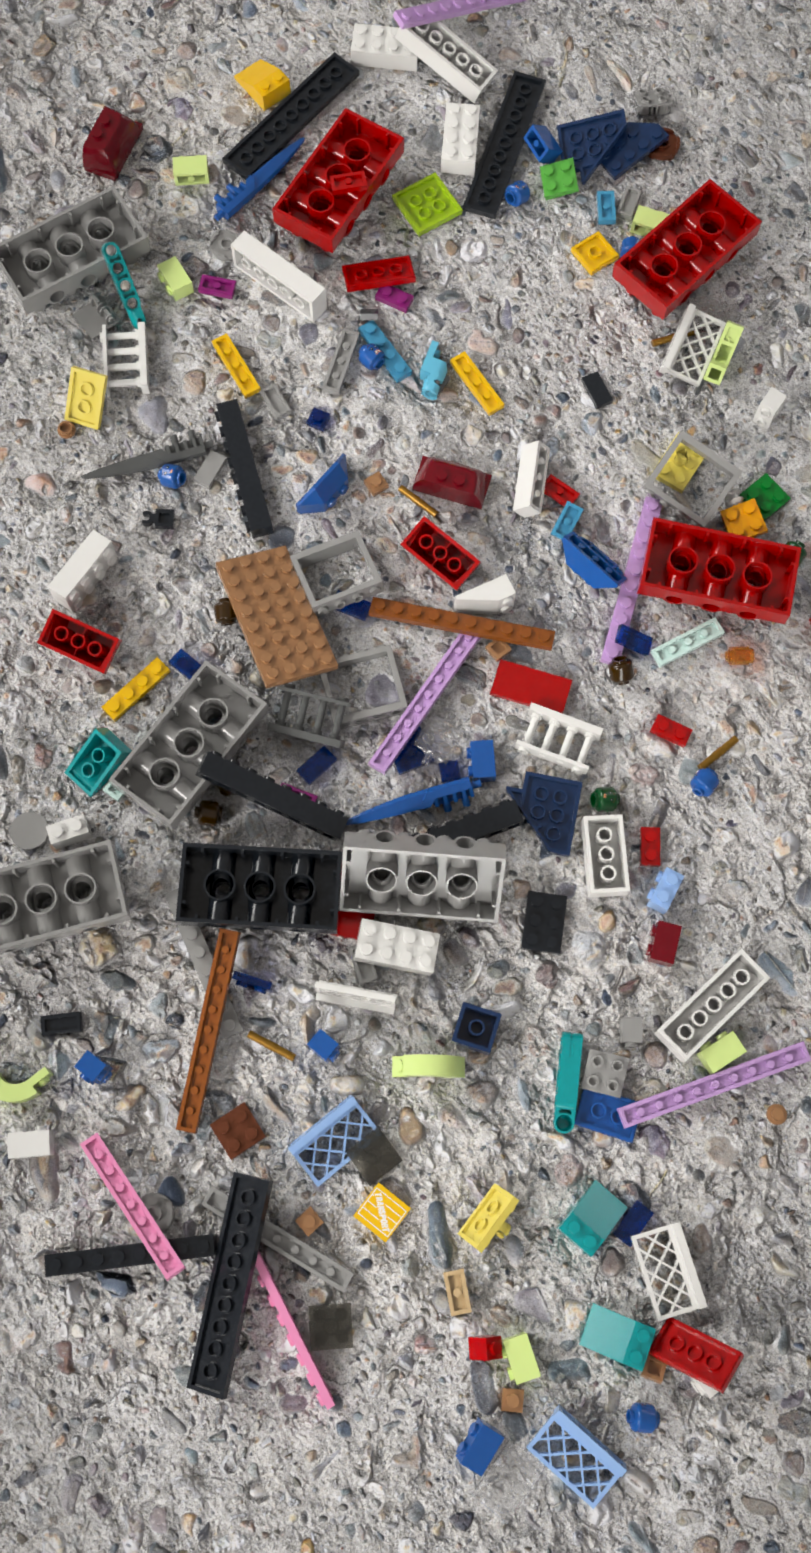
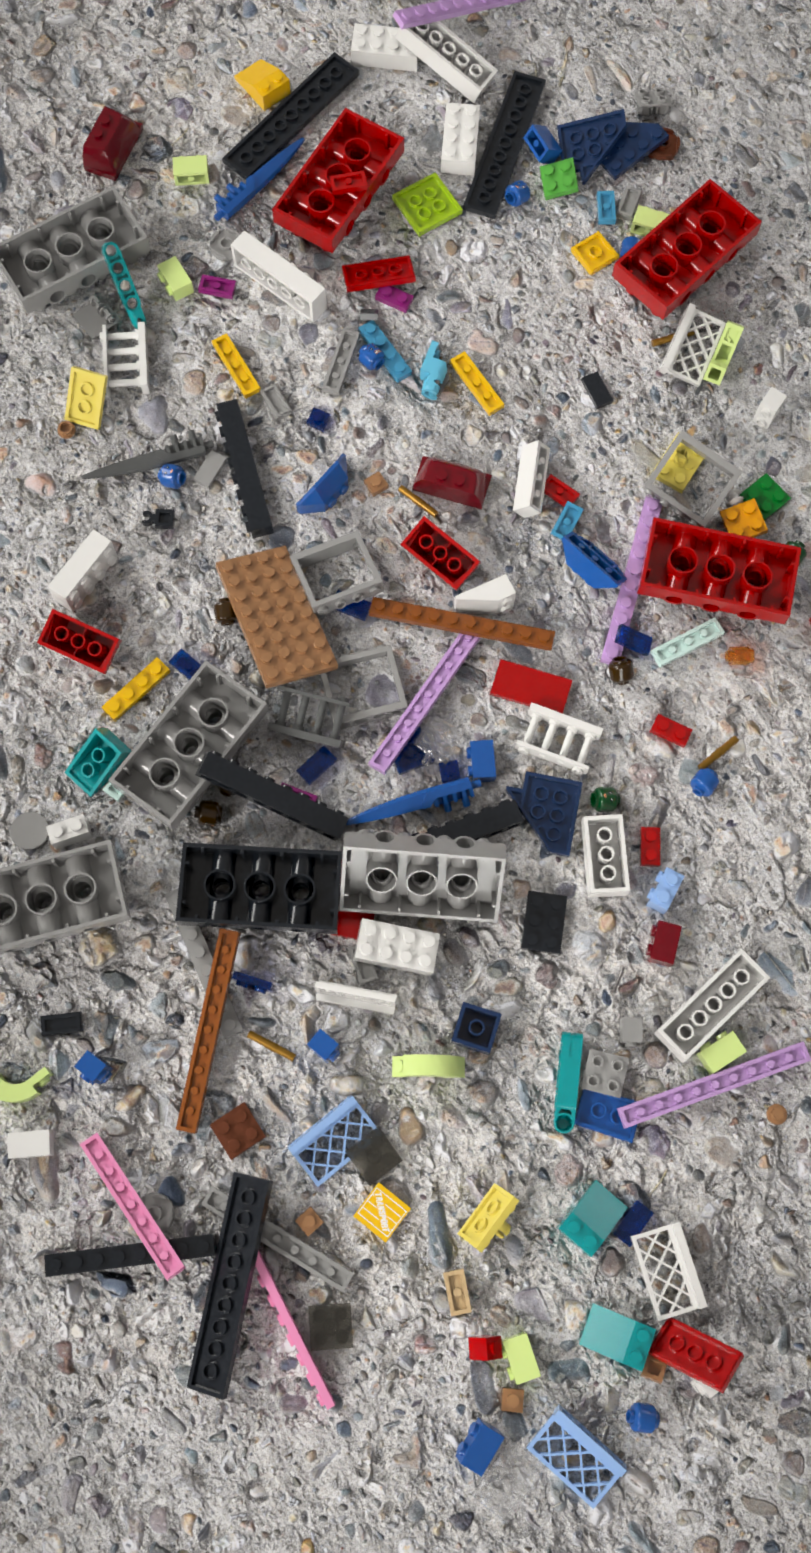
(498, 649): medium nougat plate -> none

